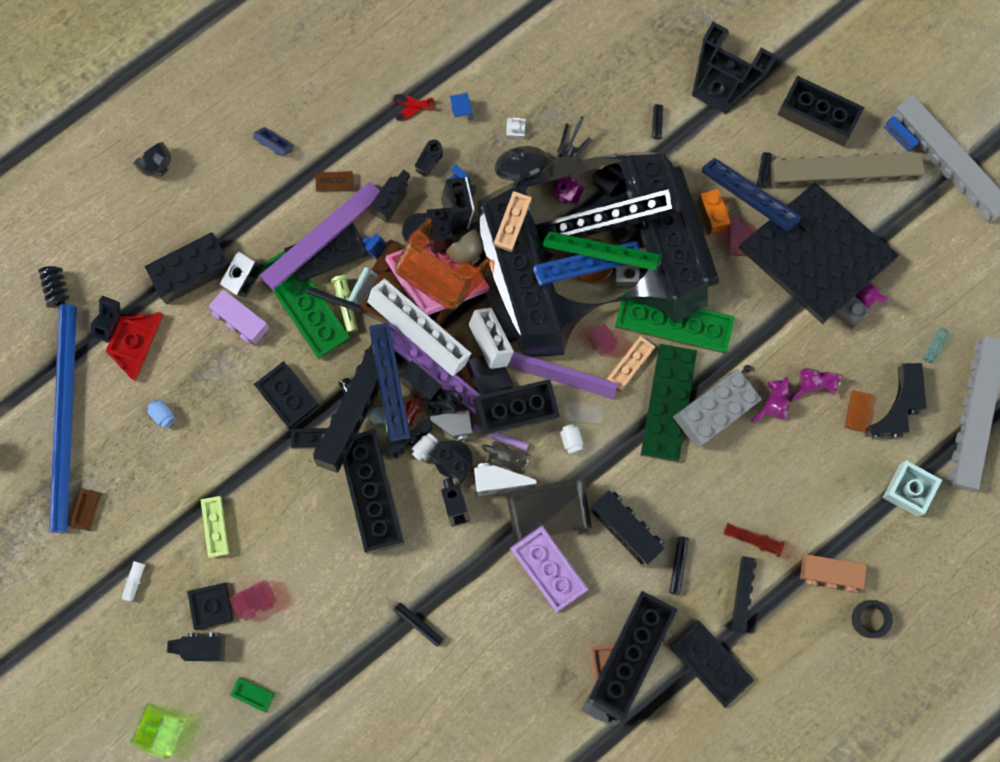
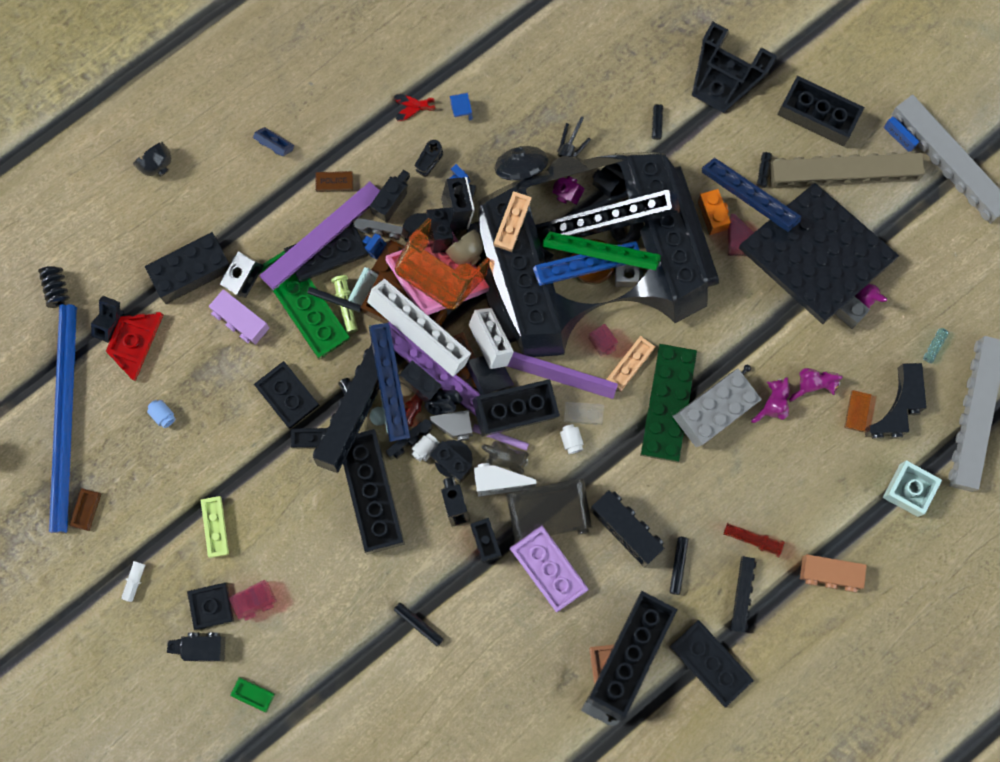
(158, 732): clear neon green slope -> none
(380, 228): none -> dark grey hinge
(485, 540): none -> black brick
(515, 128): white tile -> none
(702, 329): green plate -> none
(887, 616): black tyre -> none

